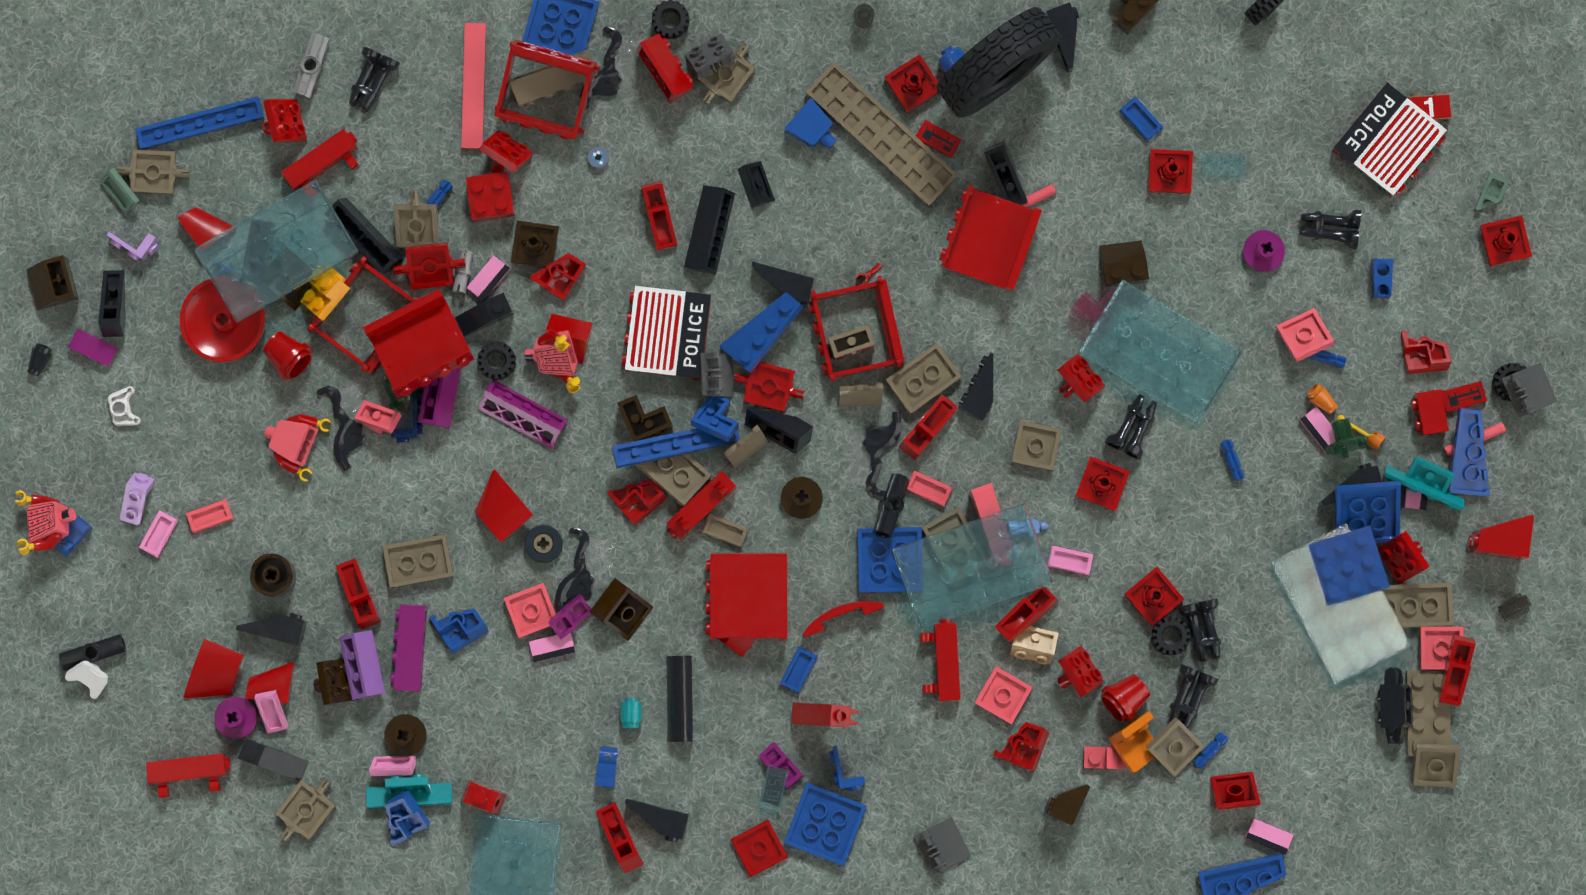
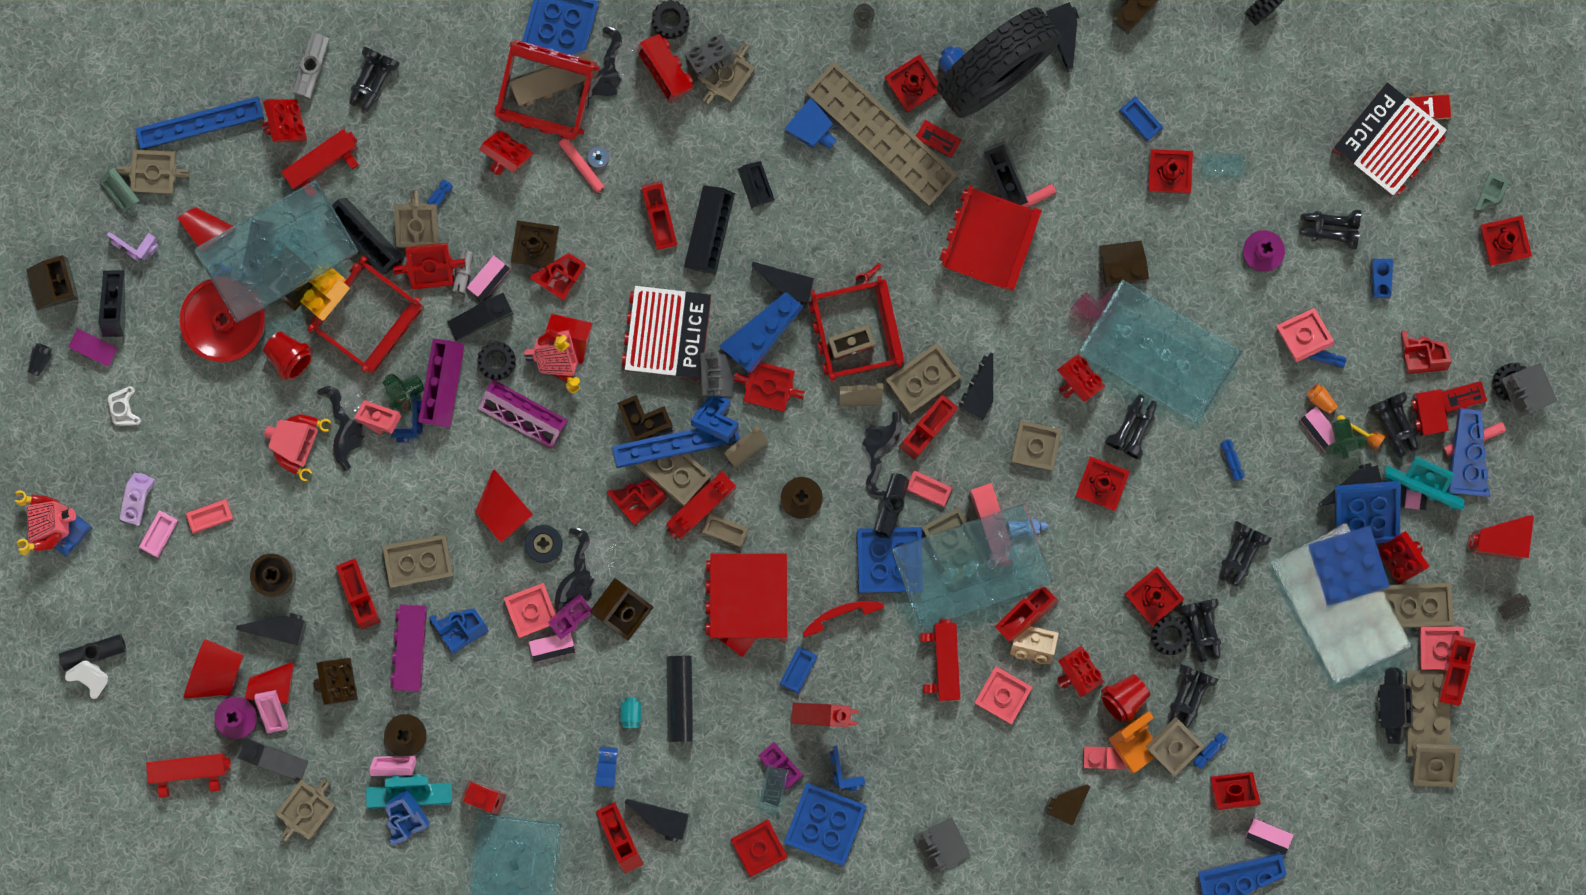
(362, 664): medium lavender brick -> none
(419, 343): red panel -> none
(473, 85): coral tile -> none
(490, 196): red brick -> none
(581, 165): none -> coral piece
(780, 428): black slope -> none
(1029, 740): red slope -> none
(1070, 560): bright pink tile -> none
(1256, 541): none -> black piece
(1396, 405): none -> black piece

